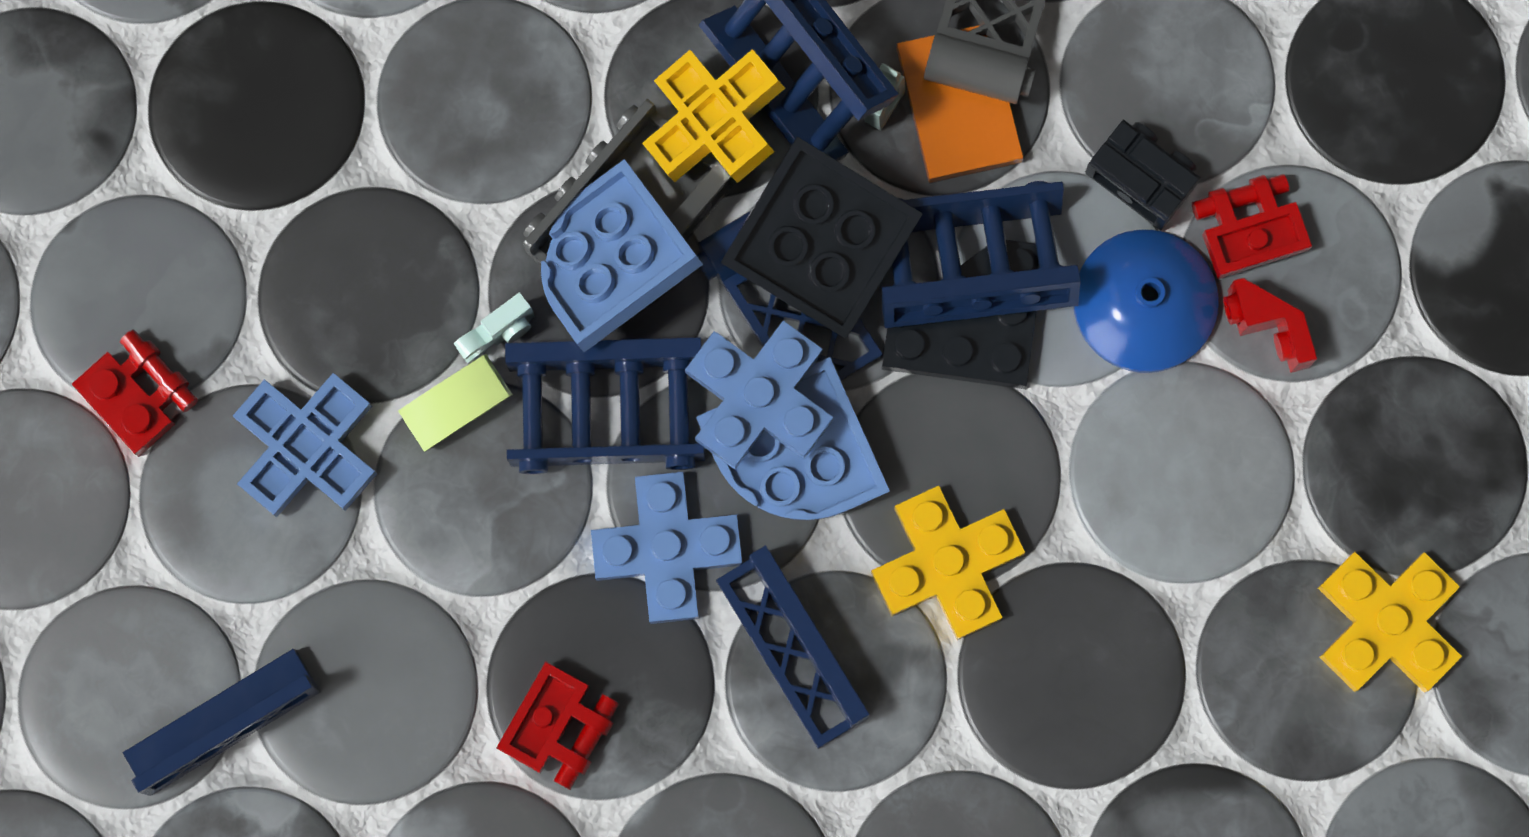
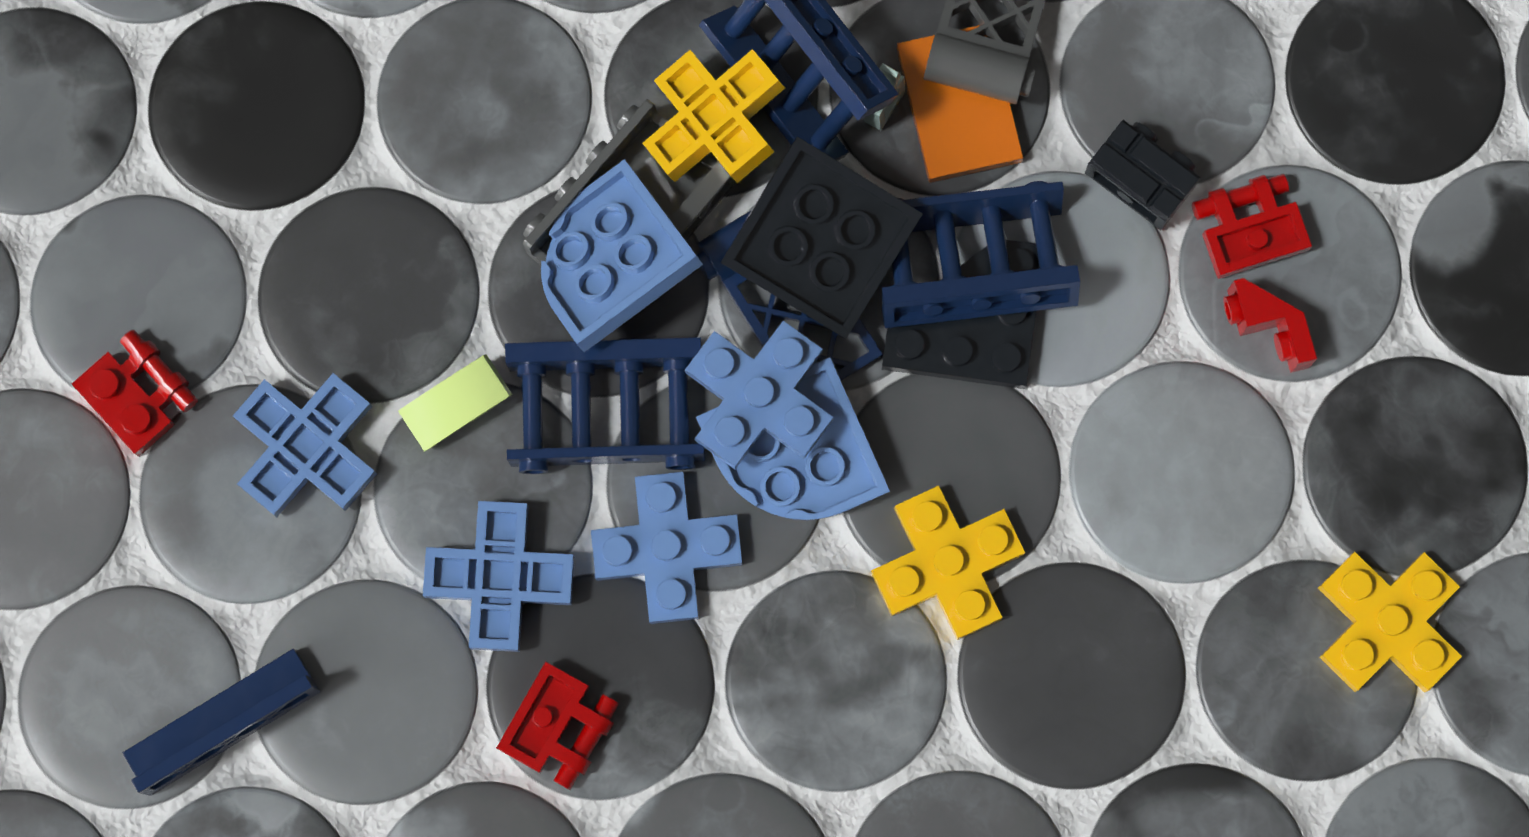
(498, 576): none -> medium blue plate
(505, 323): light aqua plate -> none
(808, 637): dark blue fence -> none
(1141, 332): blue dish -> none

